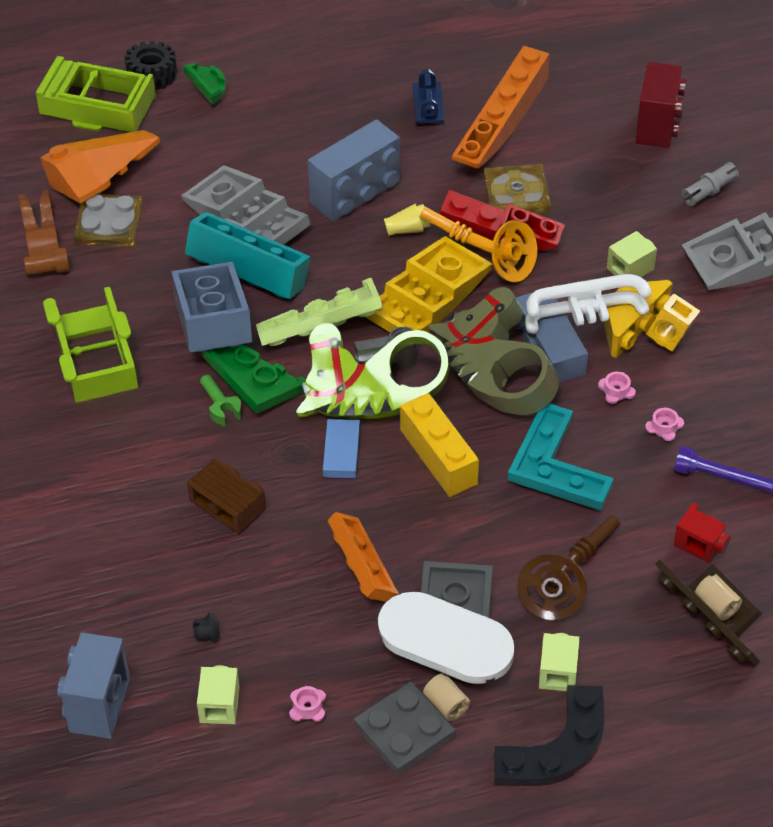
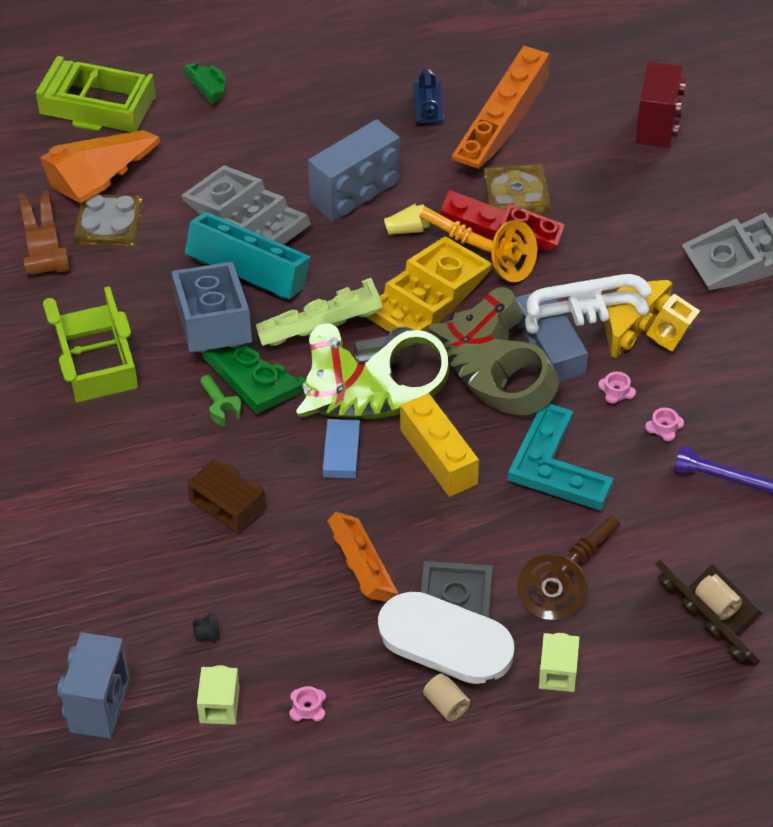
(152, 60): black tyre -> none
(404, 728): dark grey plate -> none
(562, 756): black plate -> none
(632, 256): yellowish green brick -> none
(701, 535): red brick -> none
(710, 184): light grey pin -> none

